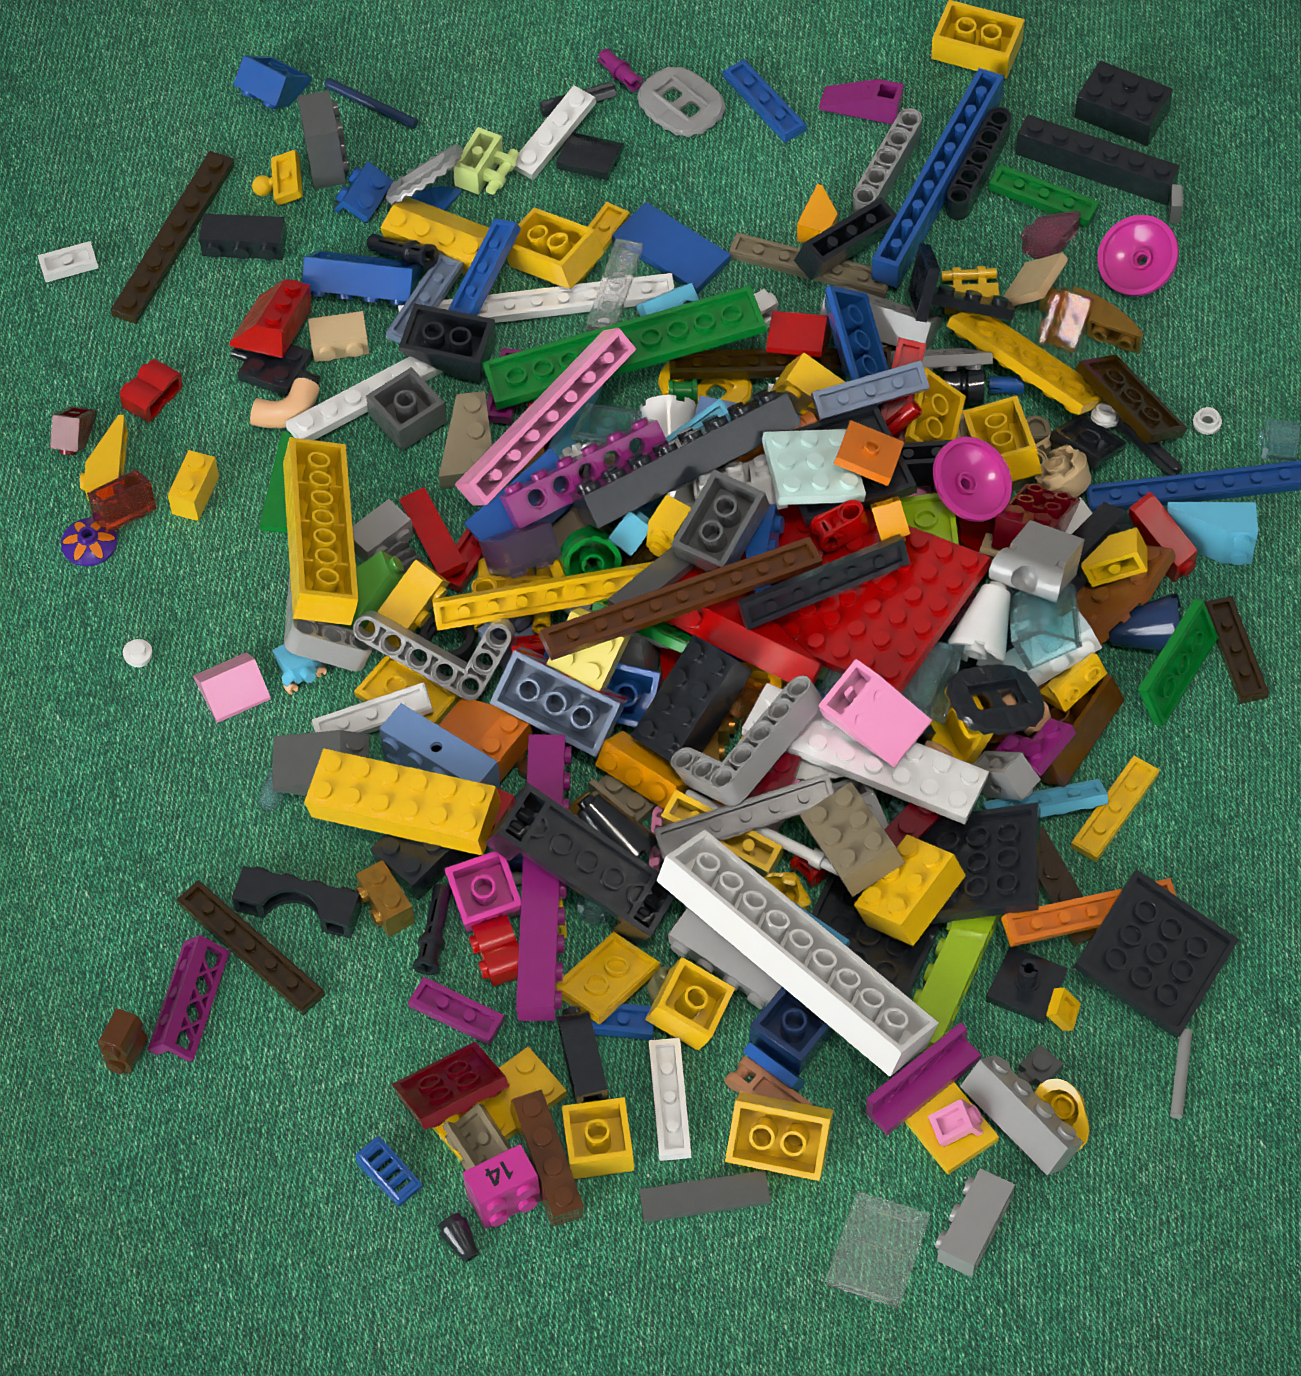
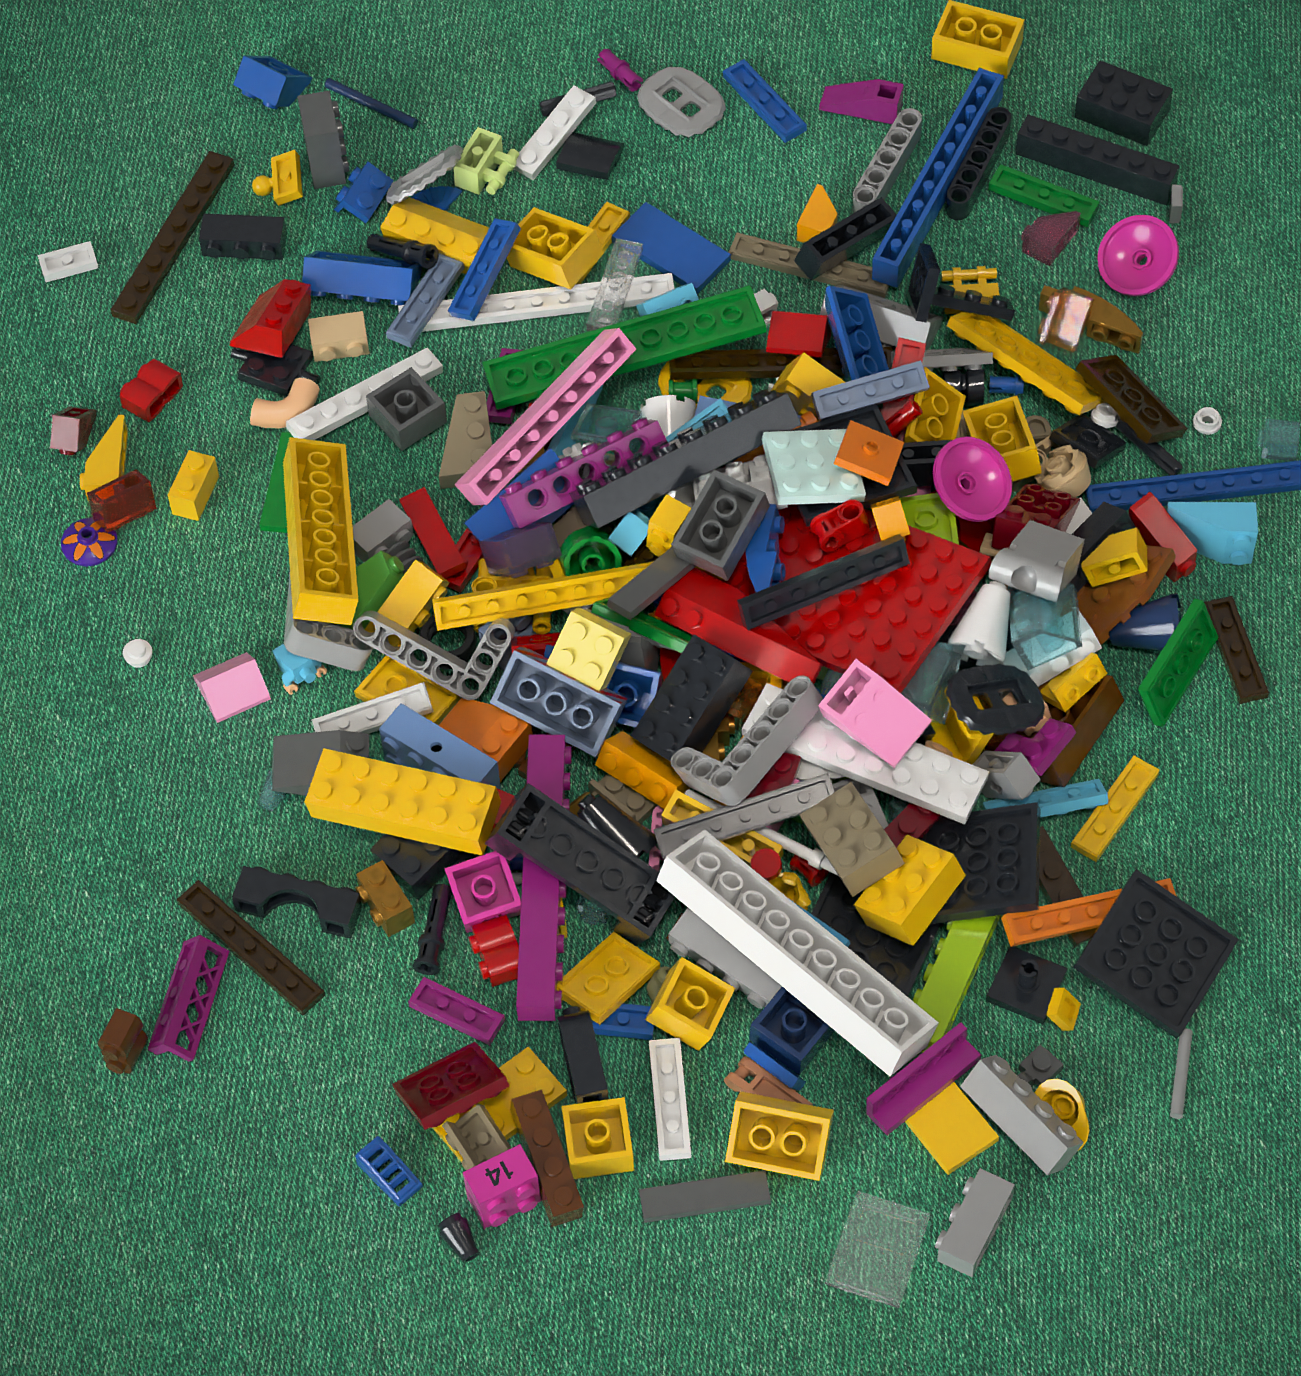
(449, 341): black slope -> none
(680, 598): reddish brown plate -> none
(767, 863): none -> red tile
(956, 1122): bright pink bracket -> none
(1035, 279): tan tile -> none

